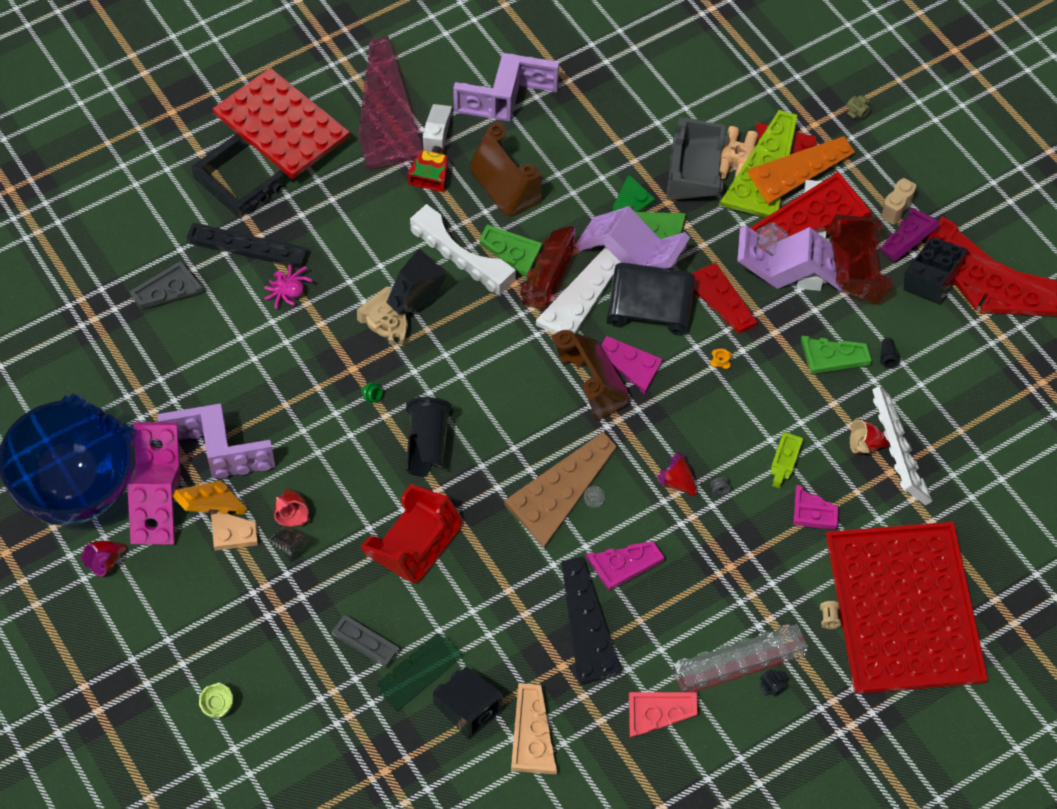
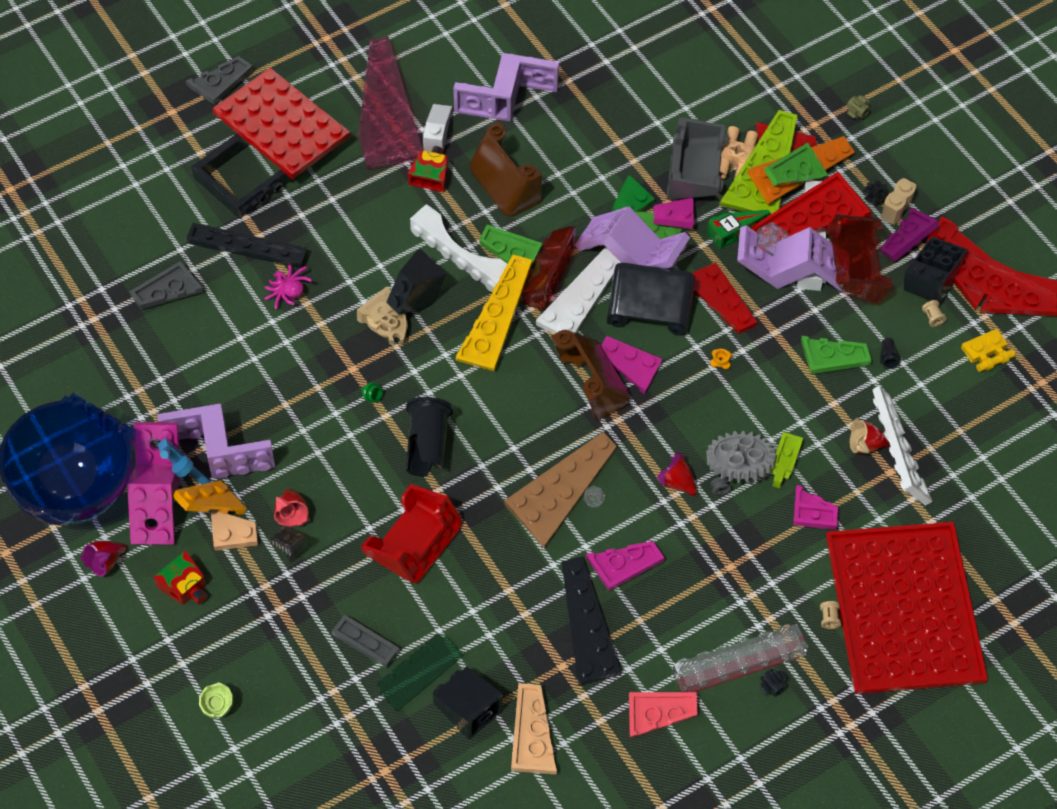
(181, 463): none -> dark azure piece
(182, 580): none -> torso
(219, 82): none -> dark grey wing
(491, 329): none -> yellow wing
(675, 213): none -> dark pink wing
(726, 227): none -> green slope
(740, 456): none -> light grey gear
(796, 167): none -> bright green wing
(875, 192): none -> black gear
(934, 313): none -> tan bush
(986, 345): none -> yellow plate

